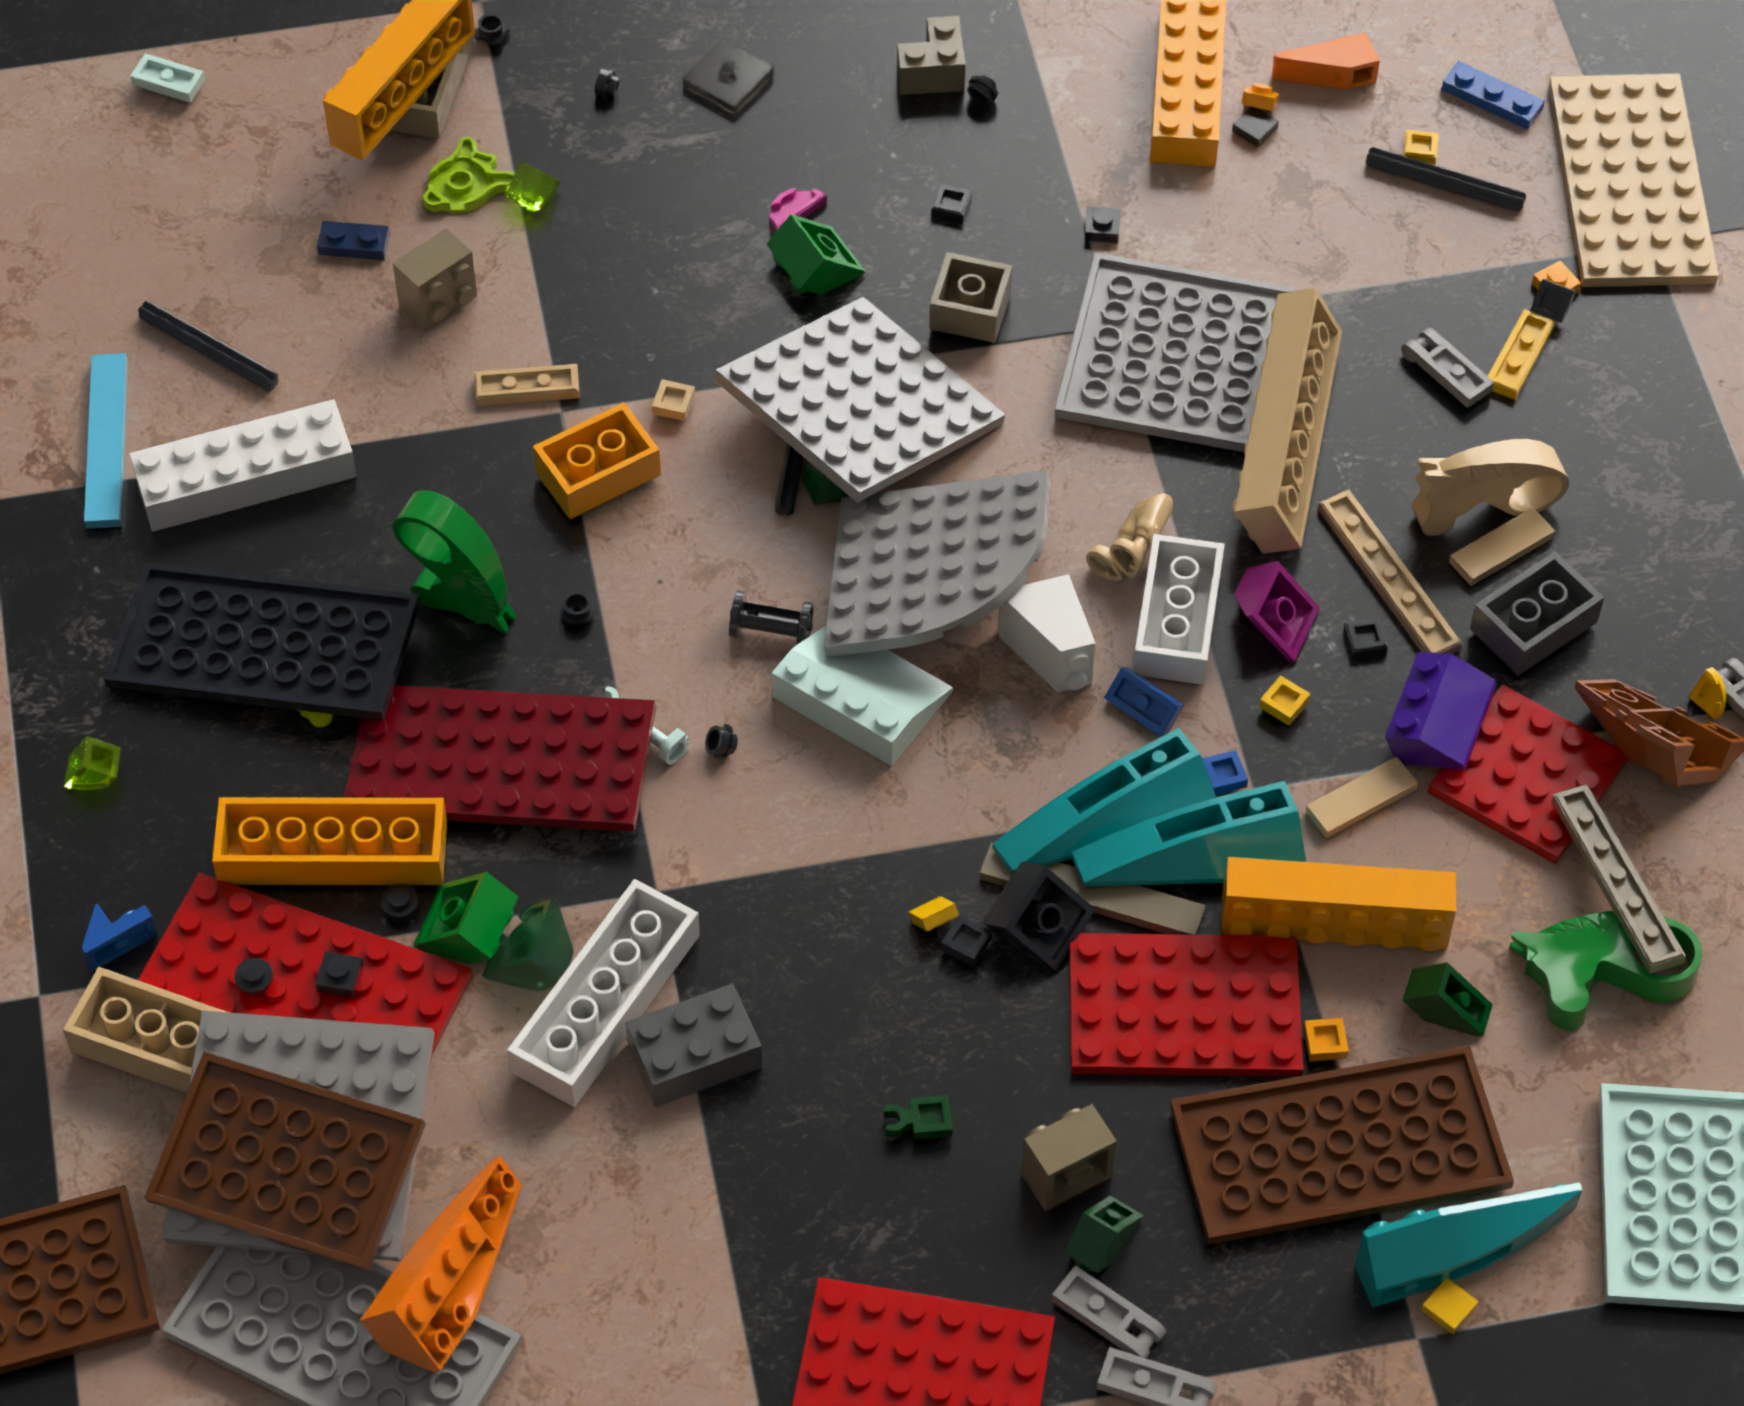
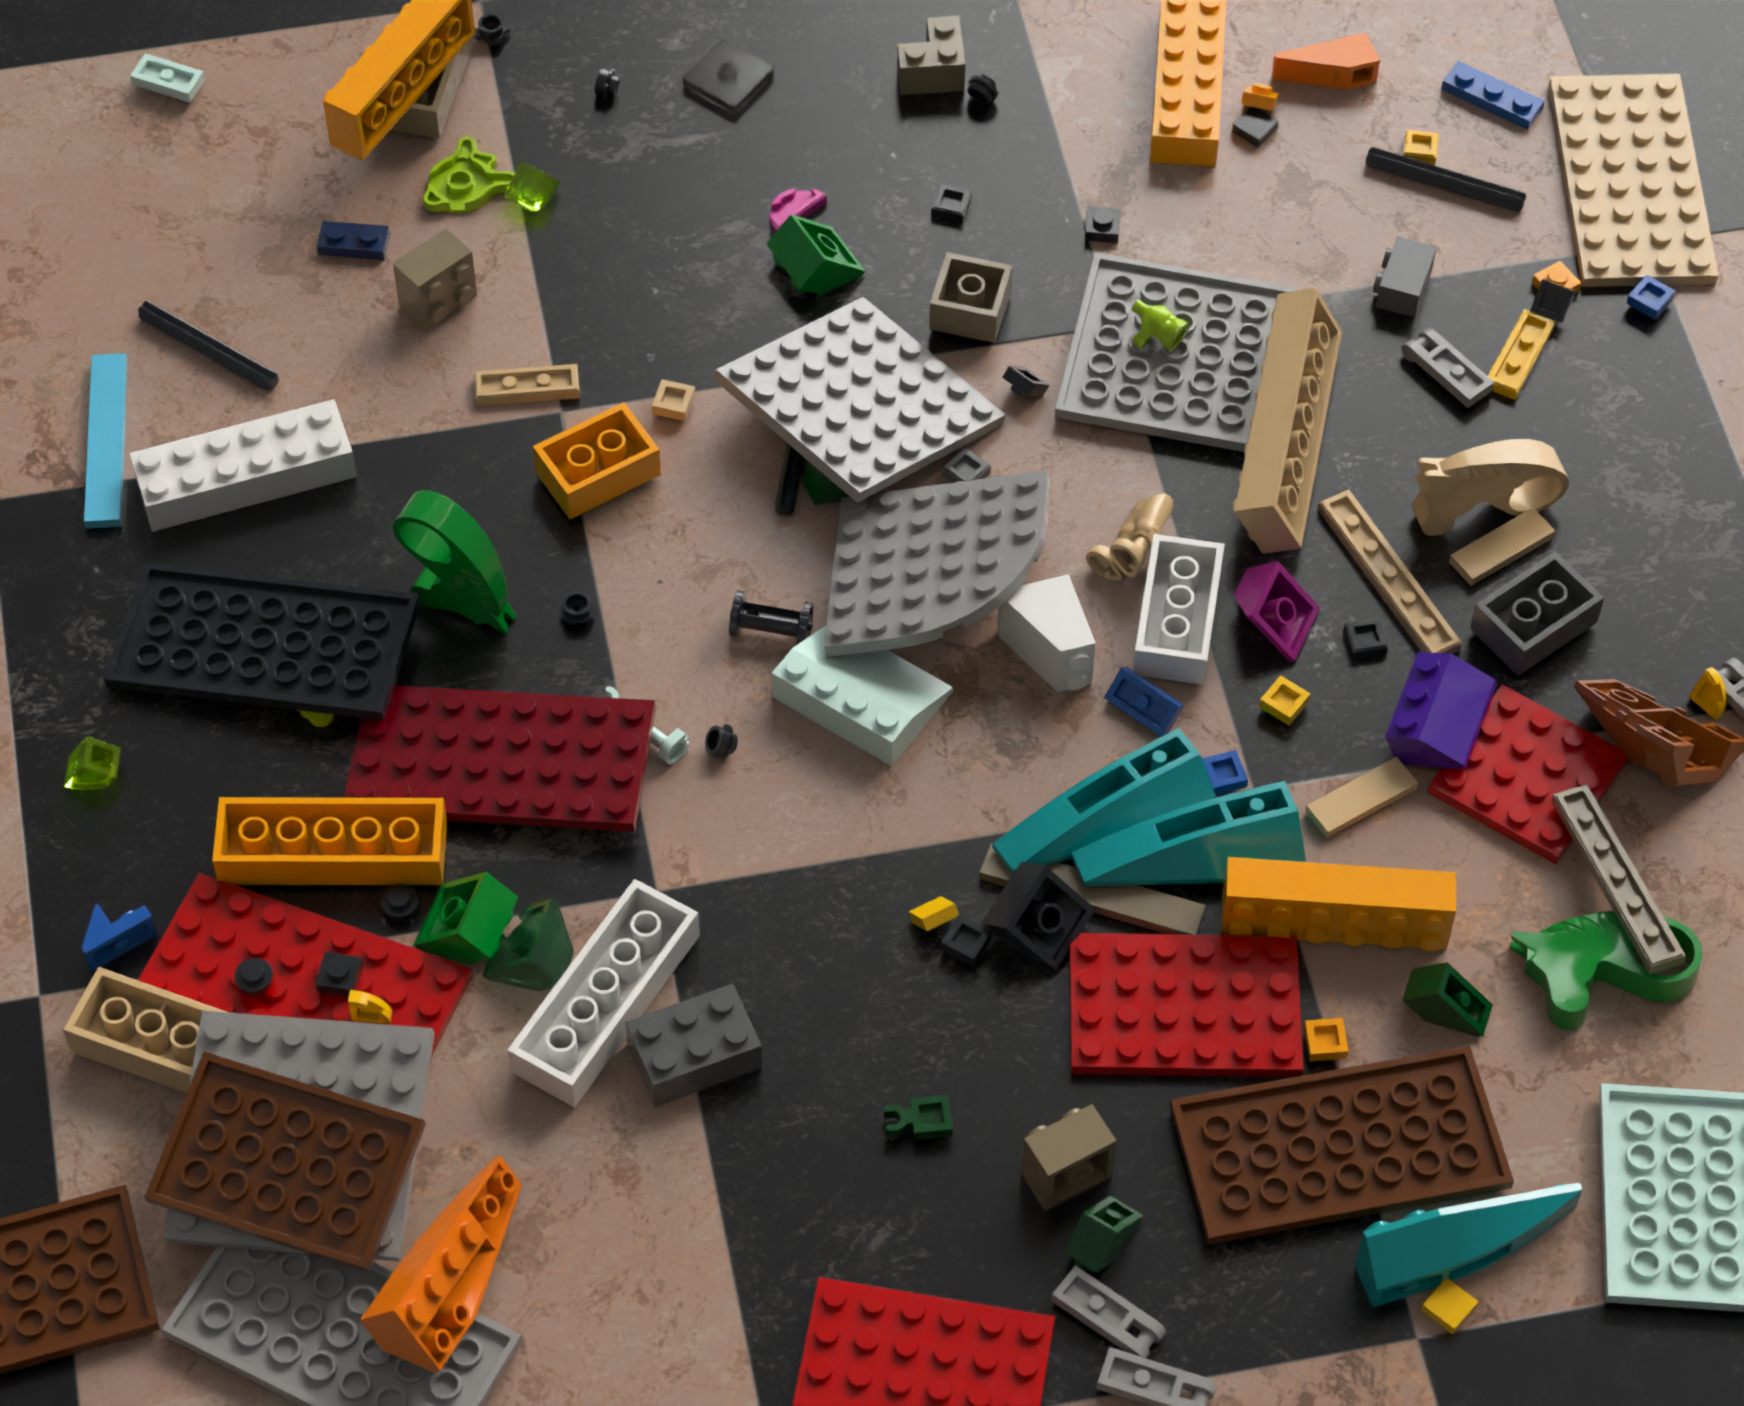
(368, 1008): none -> yellow tile
(966, 467): none -> dark grey tile
(1025, 382): none -> black plate
(1161, 324): none -> lime piece
(1405, 276): none -> brick
(1650, 297): none -> blue plate

